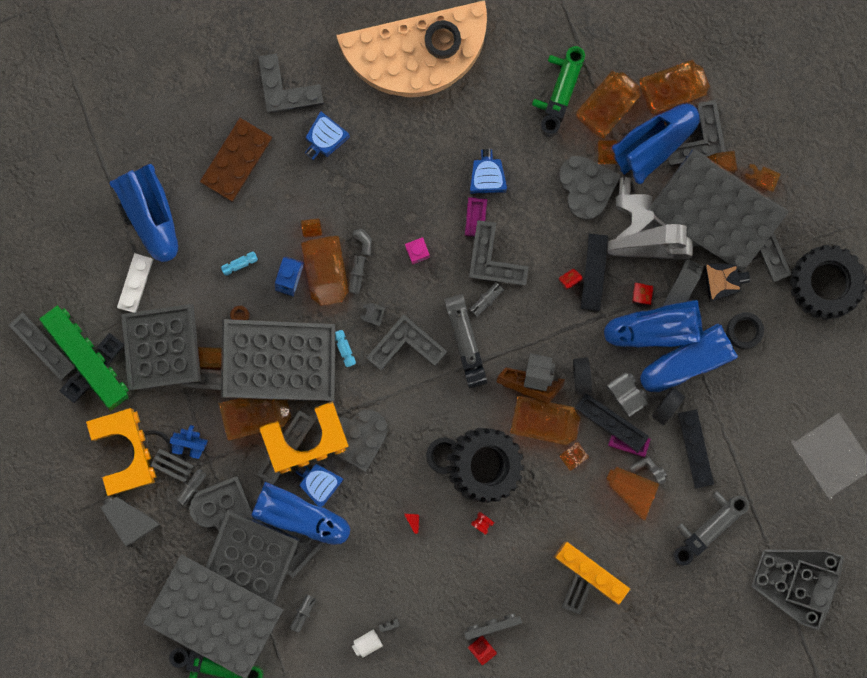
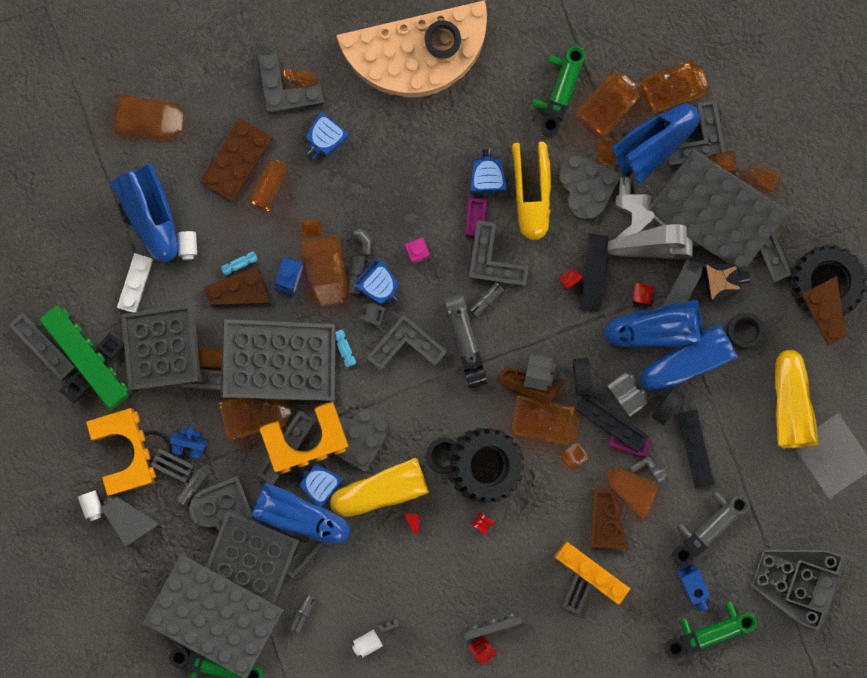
(91, 505): none -> white brick
(148, 118): none -> clear orange slope
(187, 245): none -> white brick
(238, 289): none -> reddish brown wing
(239, 313): reddish brown tile -> none
(269, 184): none -> clear orange slope
(303, 77): none -> clear orange plate
(377, 283): none -> torso
(384, 489): none -> yellow piece
(533, 216): none -> yellow piece
(606, 522): none -> reddish brown wing
(691, 580): none -> blue torso
(696, 640): none -> green piece
(794, 408): none -> yellow piece
(826, 310): none -> reddish brown wing

